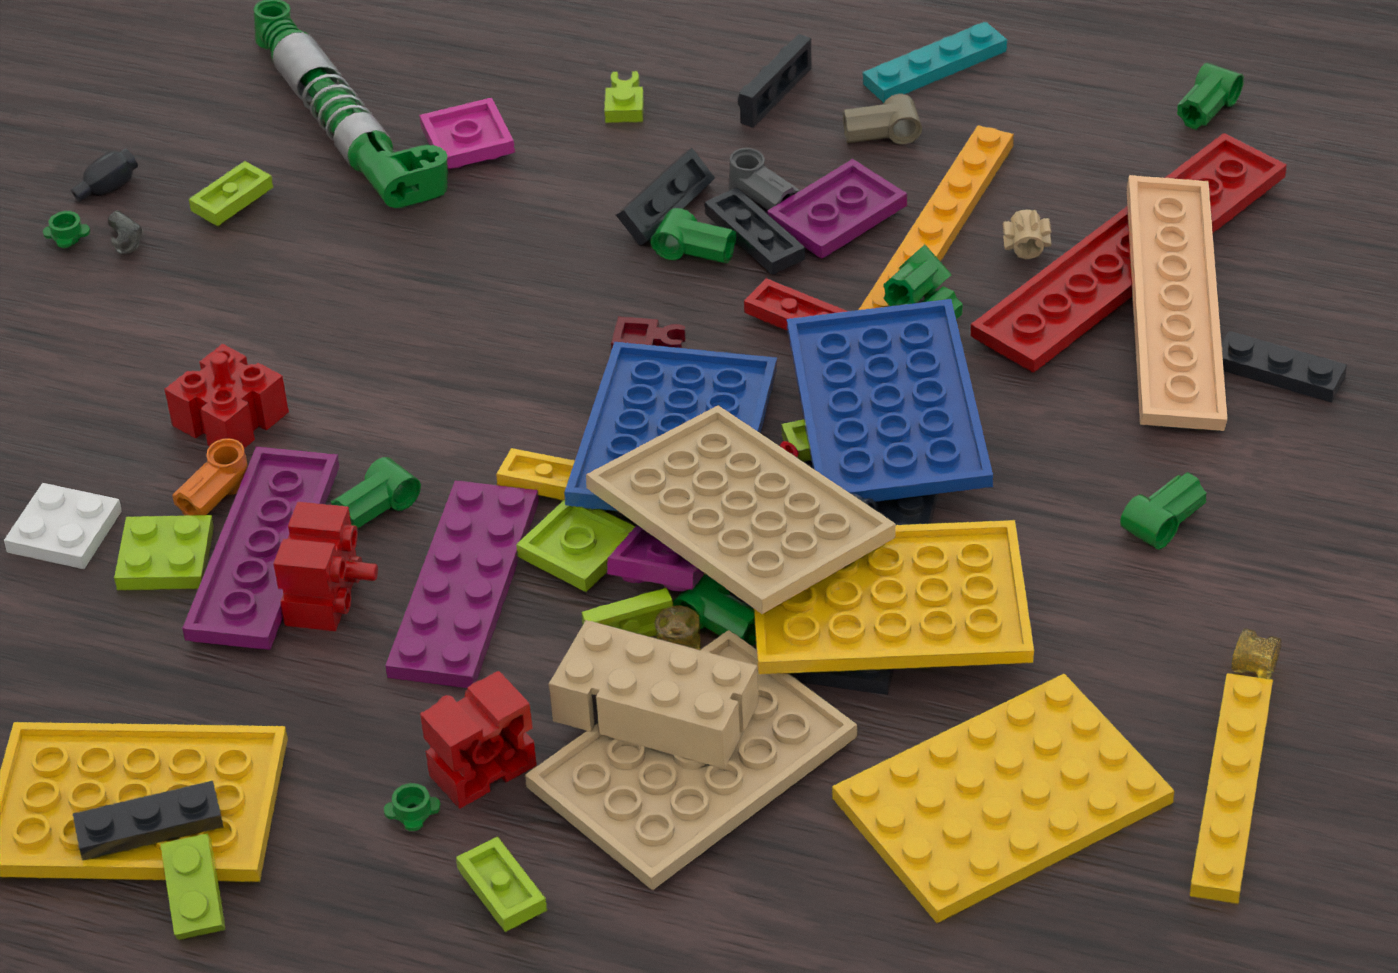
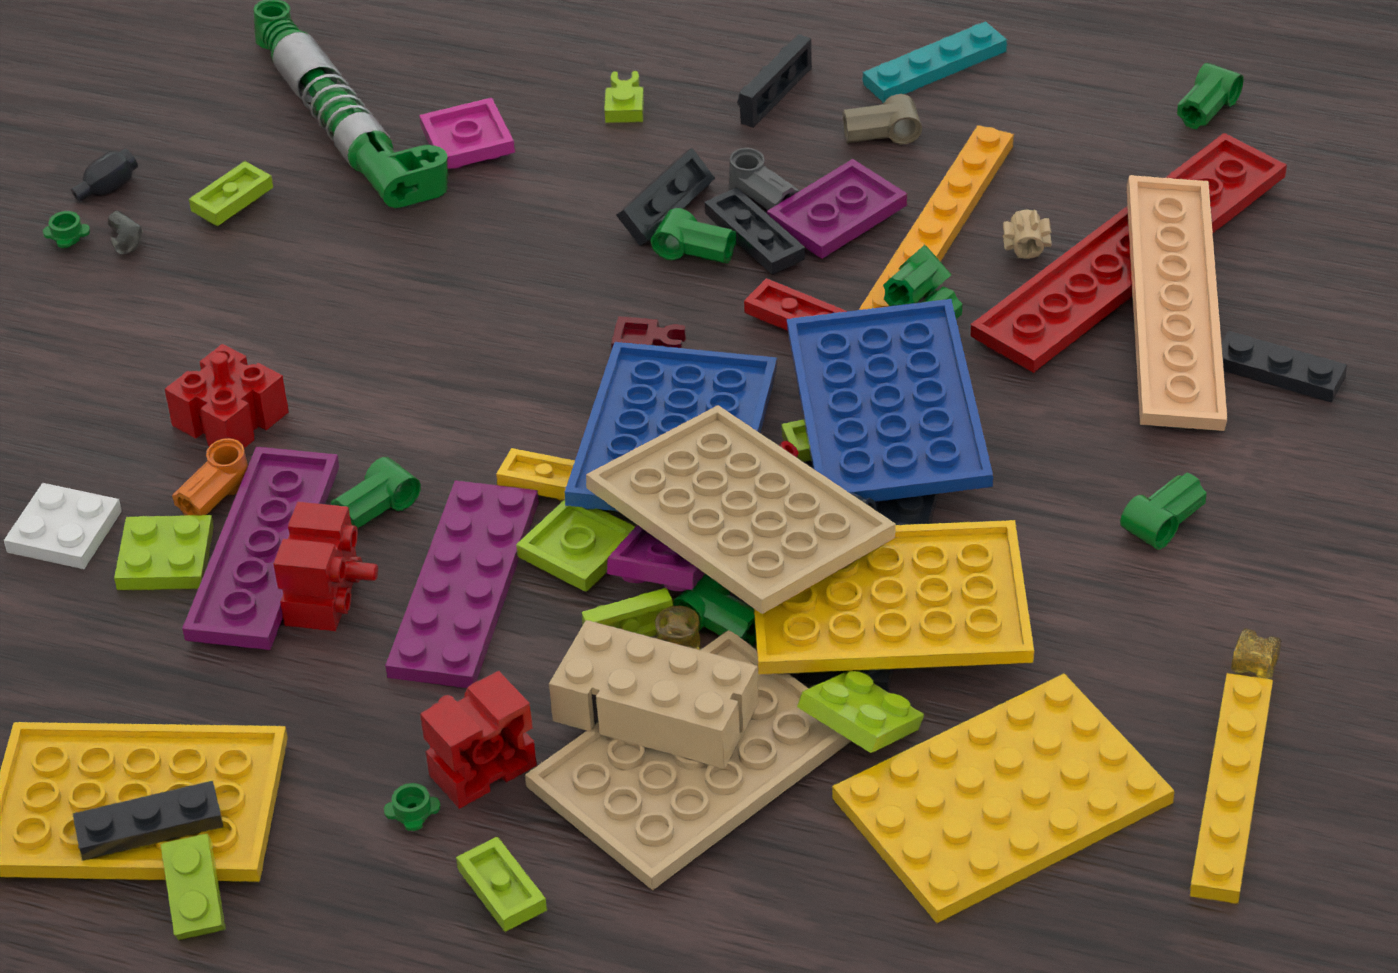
(861, 710): none -> lime plate

